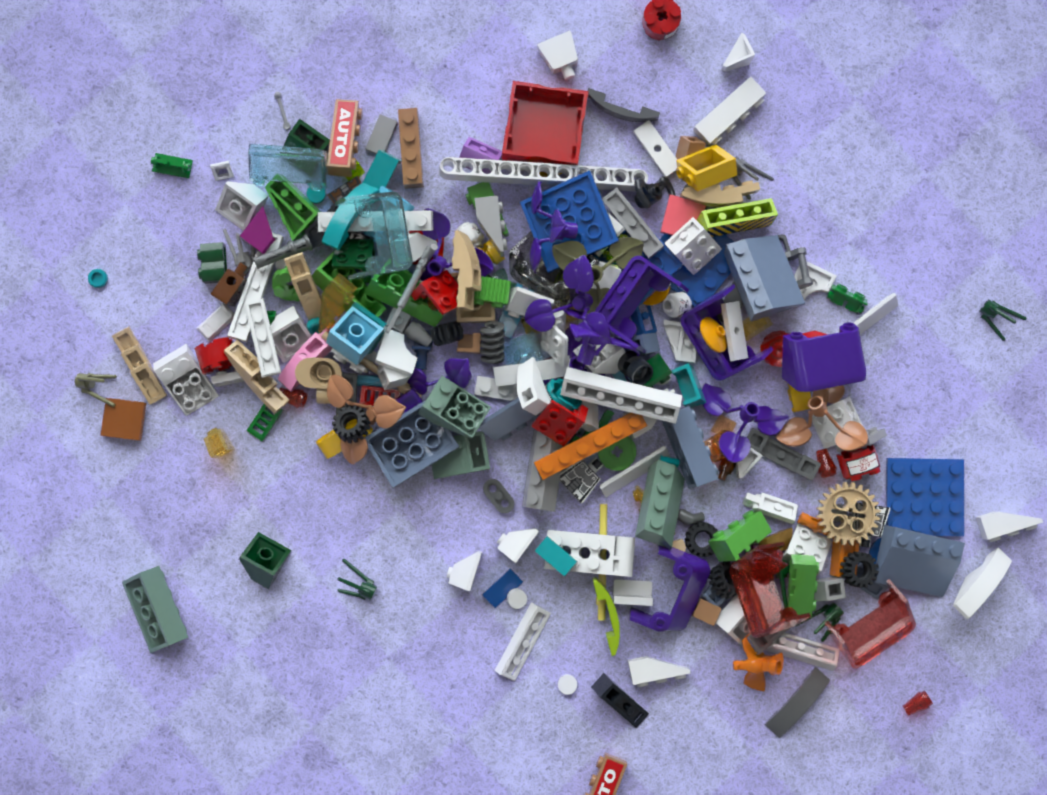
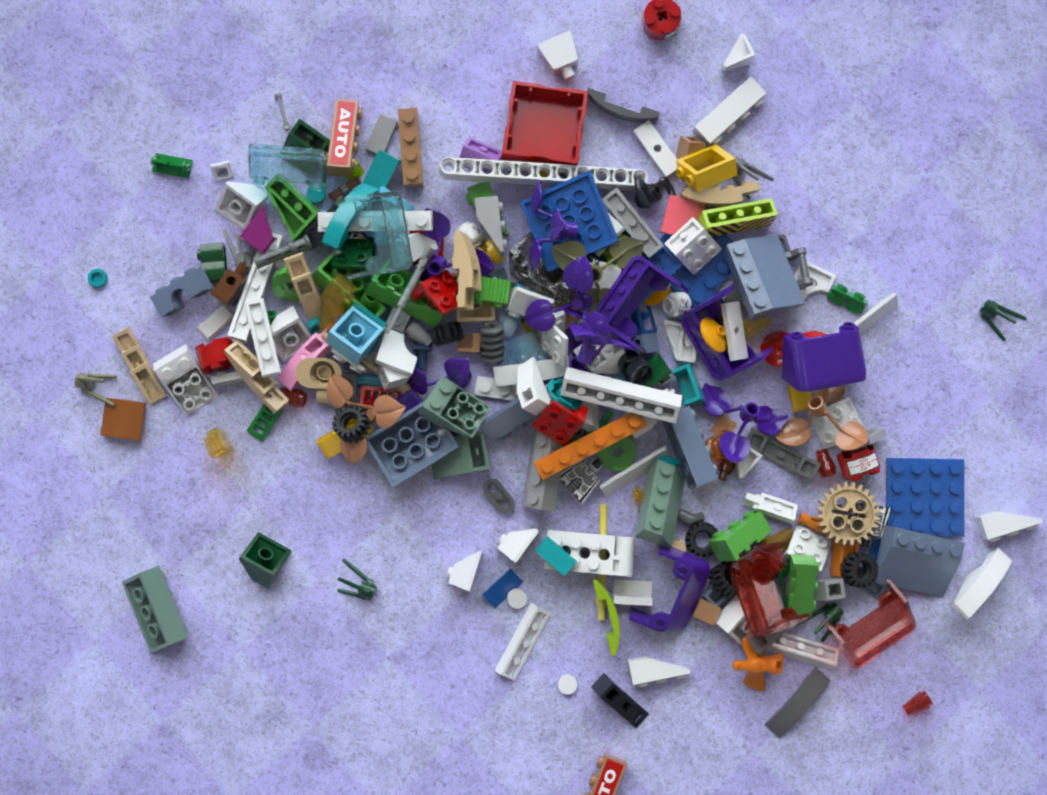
(168, 298): none -> sand blue arch

